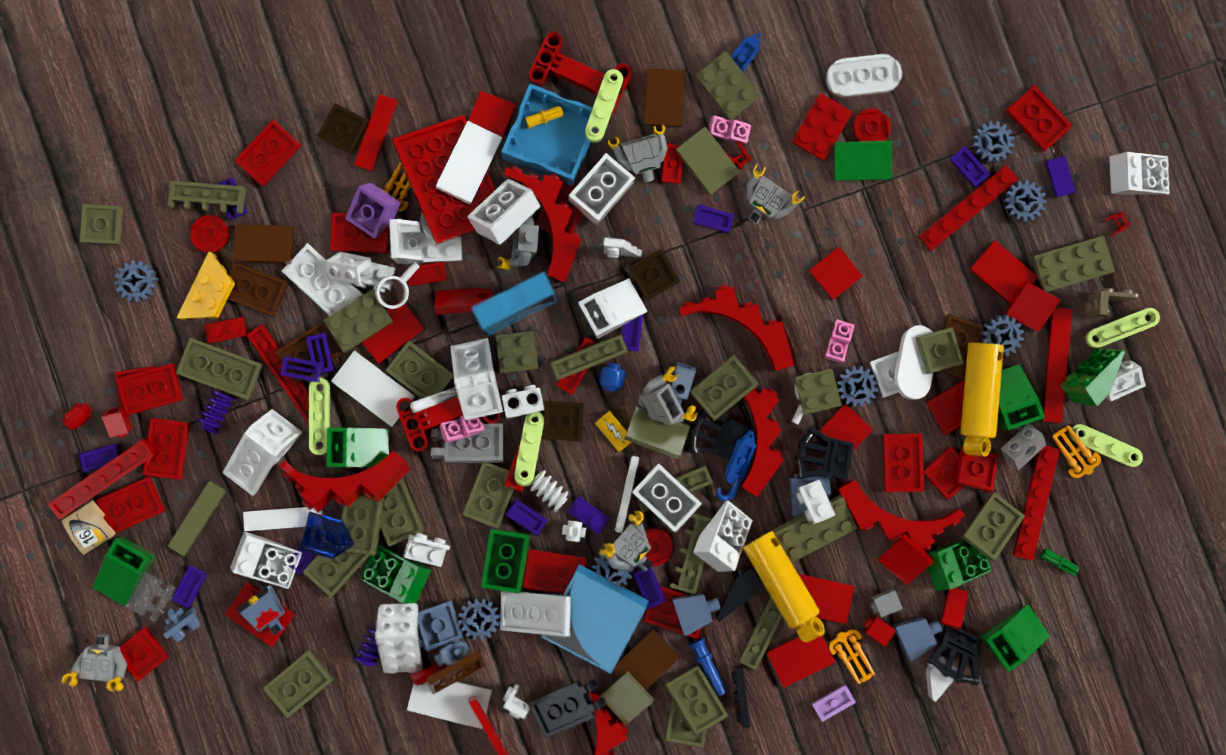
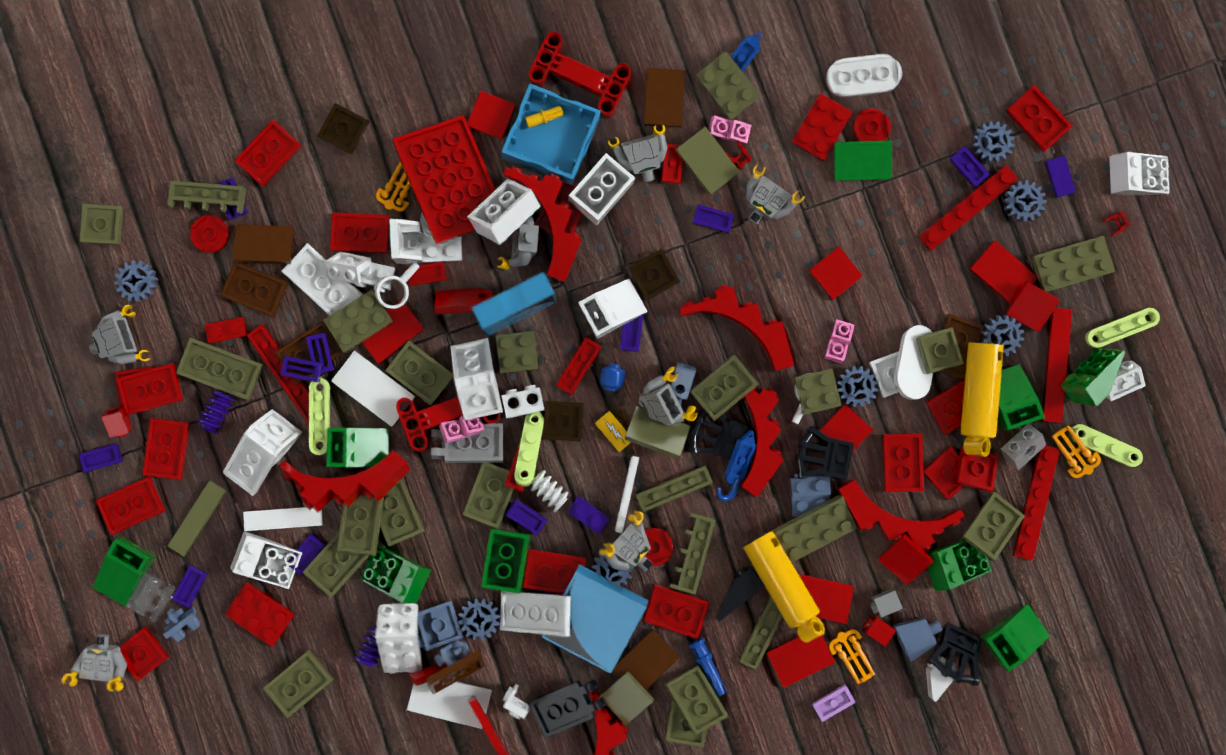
(77, 415): red brick -> none
(88, 527): tan slope -> none
(101, 479): red plate -> none
(114, 339): none -> light grey torso
(208, 291): yellow wing -> none
(263, 610): sand blue torso -> none
(325, 536): clear blue tile -> none
(372, 209): medium lavender slope -> none
(376, 132): red tile -> none
(426, 550): white bracket -> none
(433, 400): white axle -> none
(468, 162): white tile -> none
(573, 531): white gear -> none
(589, 357): olive tile -> none
(603, 105): yellowish green plate -> none
(619, 247): white wing -> none
(649, 587): dark purple tile -> none
(666, 497): white brick -> none
(694, 611): sand blue torso -> none
(724, 538): white slope -> none
(740, 697): black plate -> none
(816, 502): white bracket -> none
(954, 608): red tile -> none
(1059, 562): green axle -> none
(1098, 302): dark tan bracket -> none

